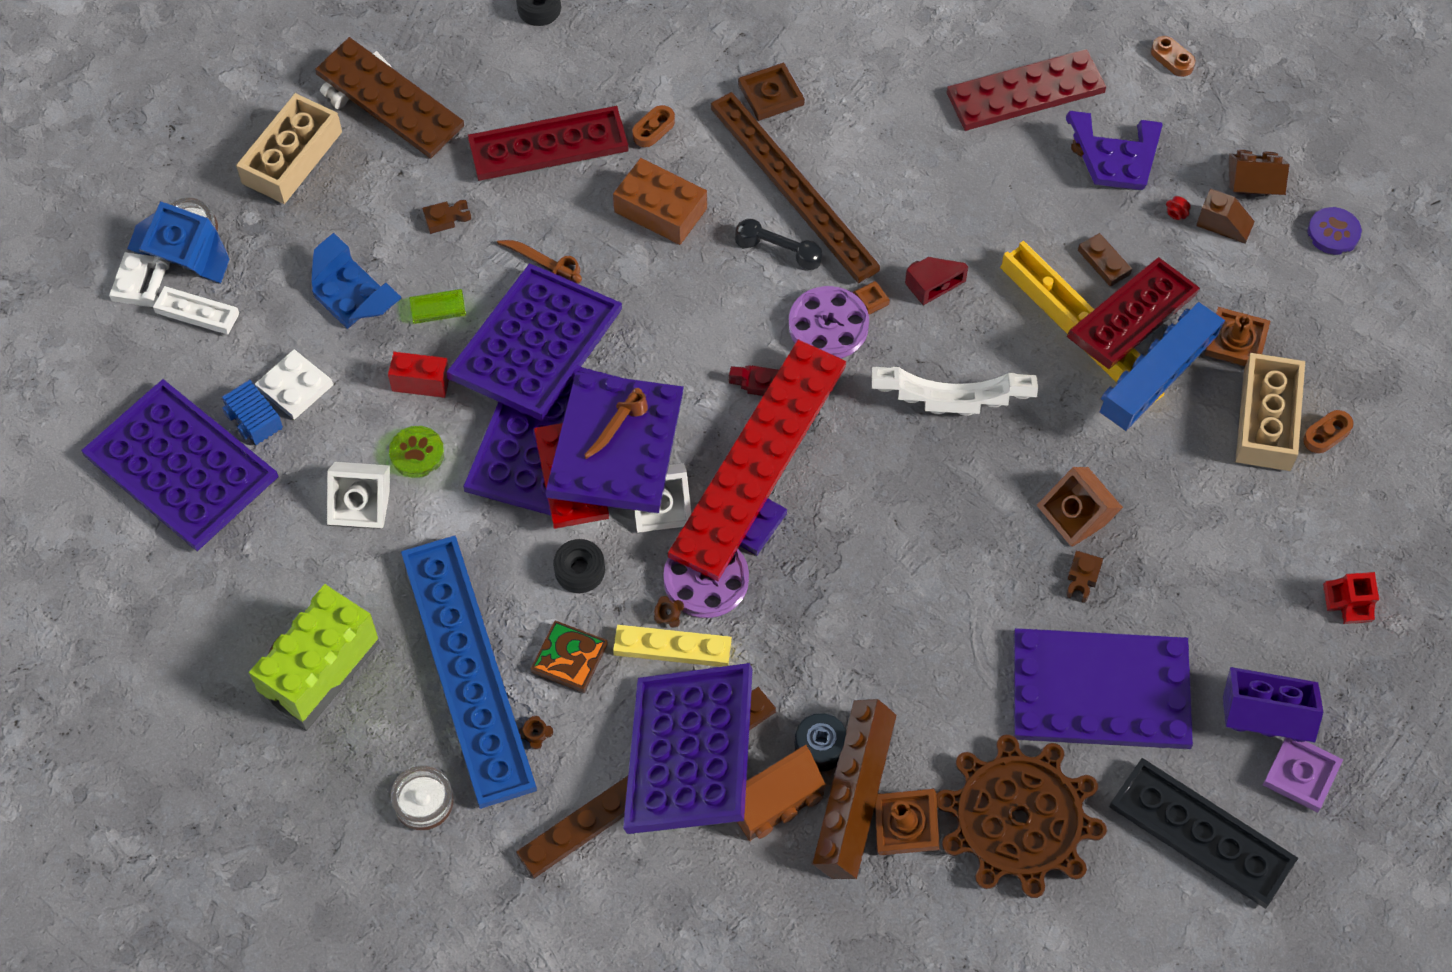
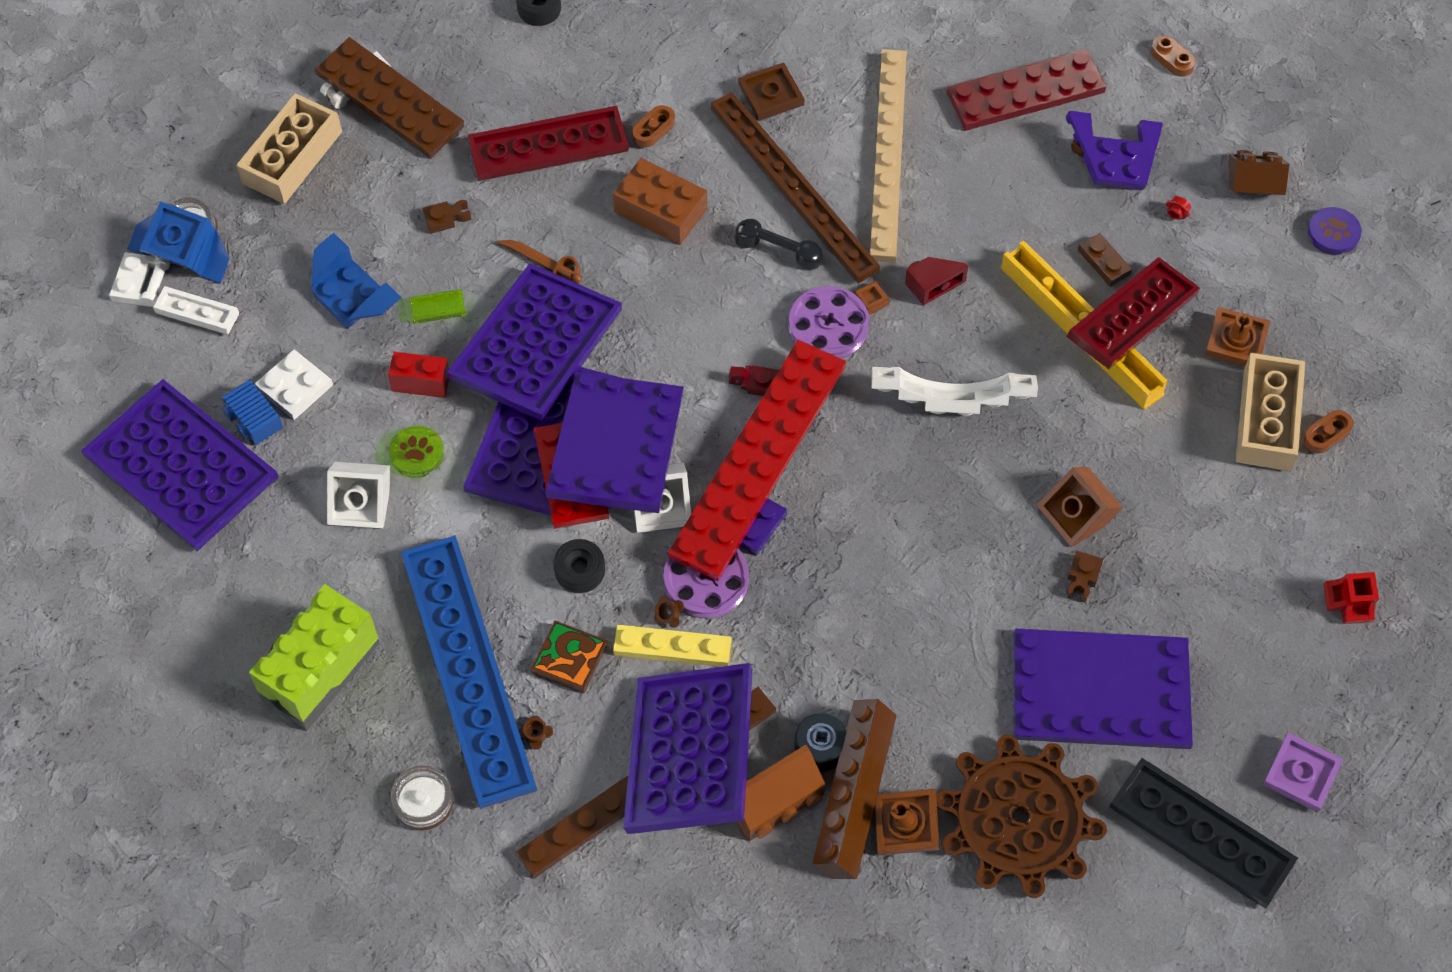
(634, 406): dark orange sword -> none
(888, 156): none -> tan plate
(1161, 366): blue brick -> none
(1225, 216): reddish brown slope -> none
(1272, 705): dark purple brick -> none

